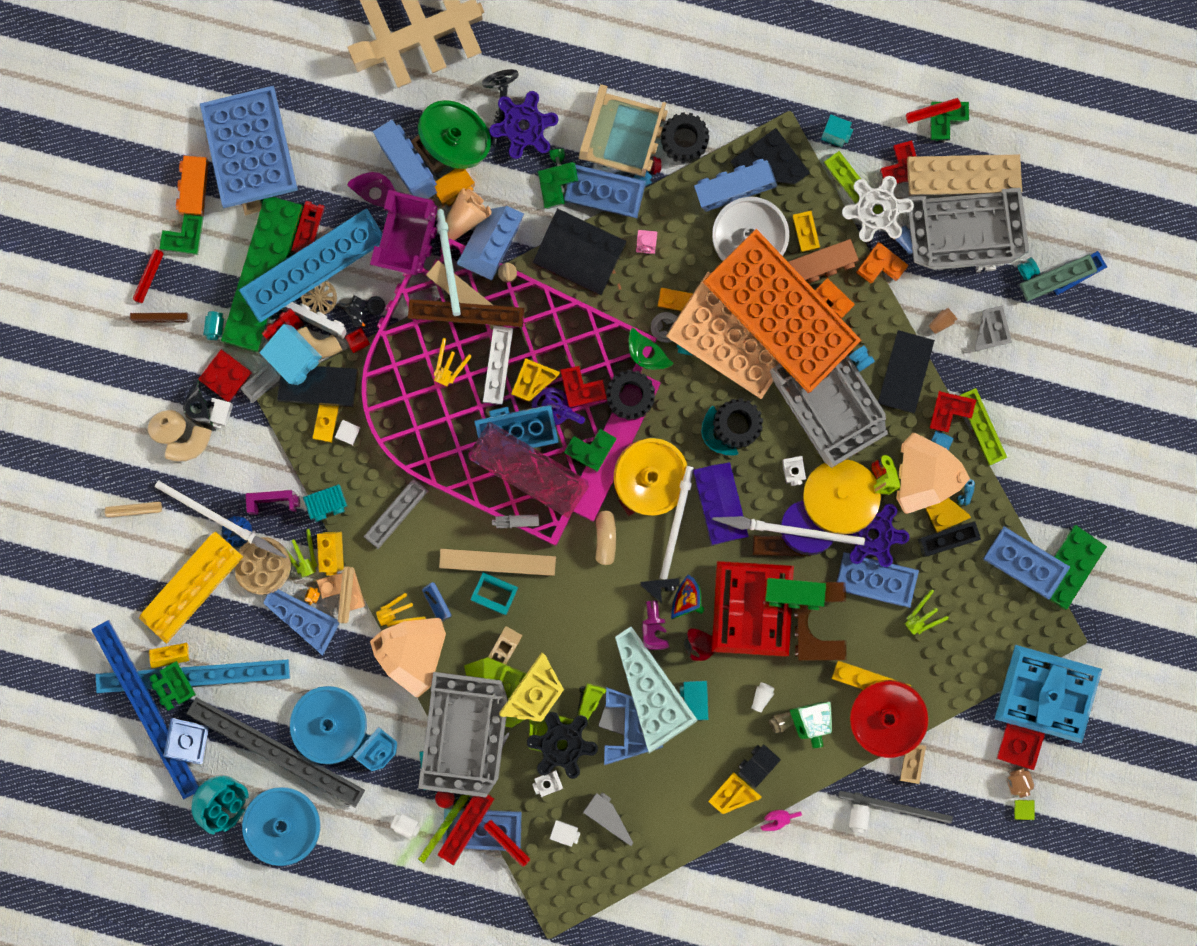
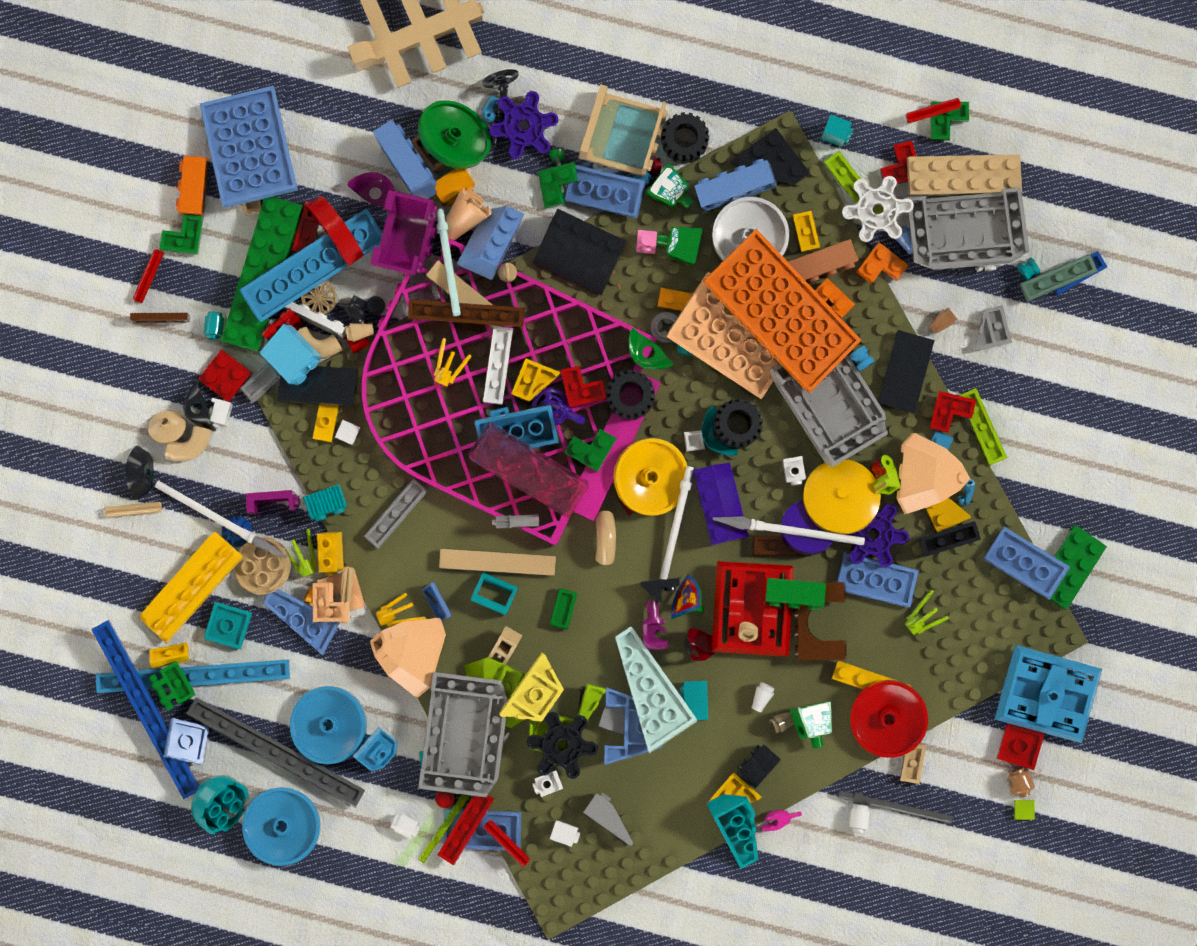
(136, 480): none -> black piece
(228, 625): none -> teal plate
(323, 606): none -> light nougat plate
(336, 230): none -> red slope
(358, 331): none -> tan cone
(488, 110): none -> dark azure arm
(563, 608): none -> green tile
(670, 189): none -> torso
(681, 244): none -> green torso
(694, 441): none -> white tile
(736, 822): none -> teal wedge
(747, 631): none -> tan tile

